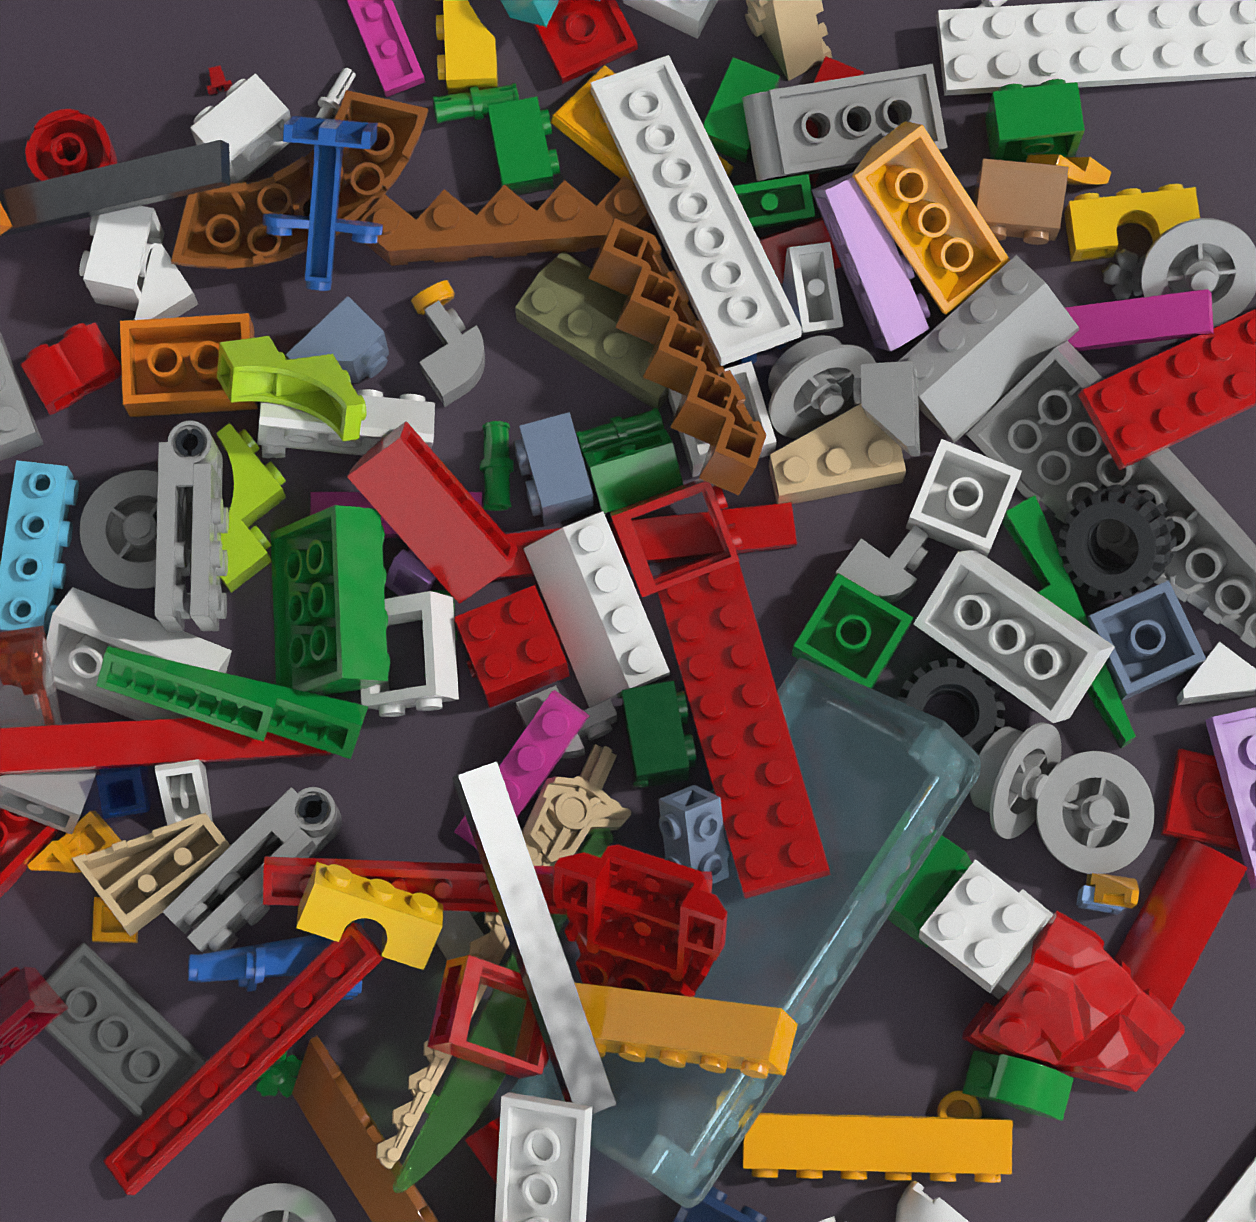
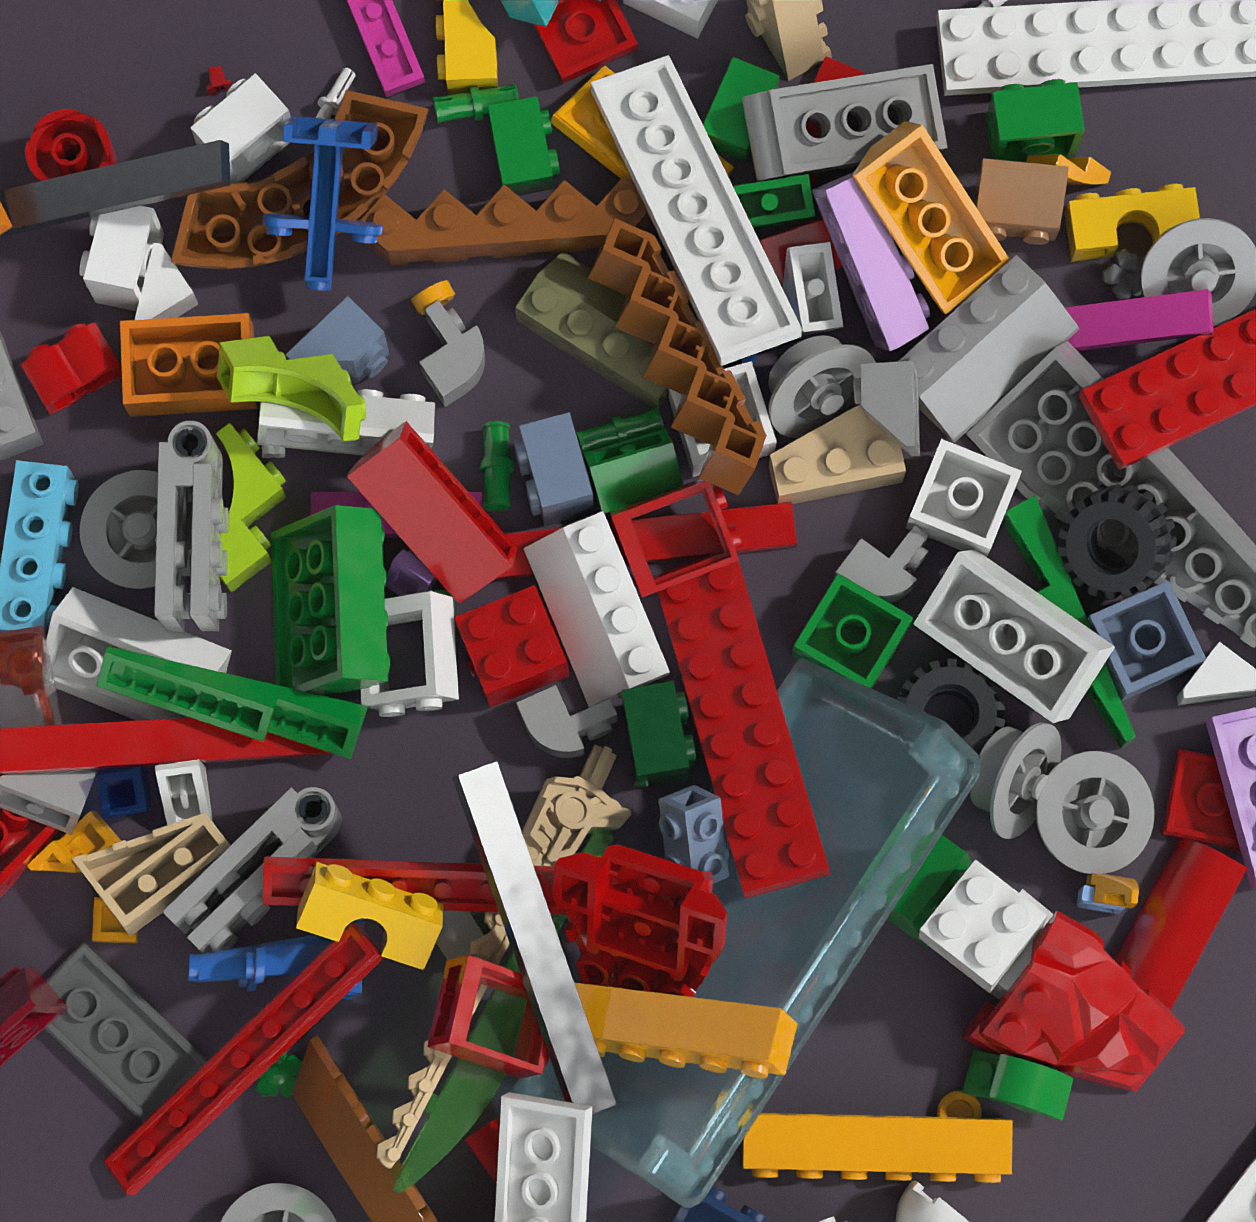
(536, 753): dark pink plate -> none

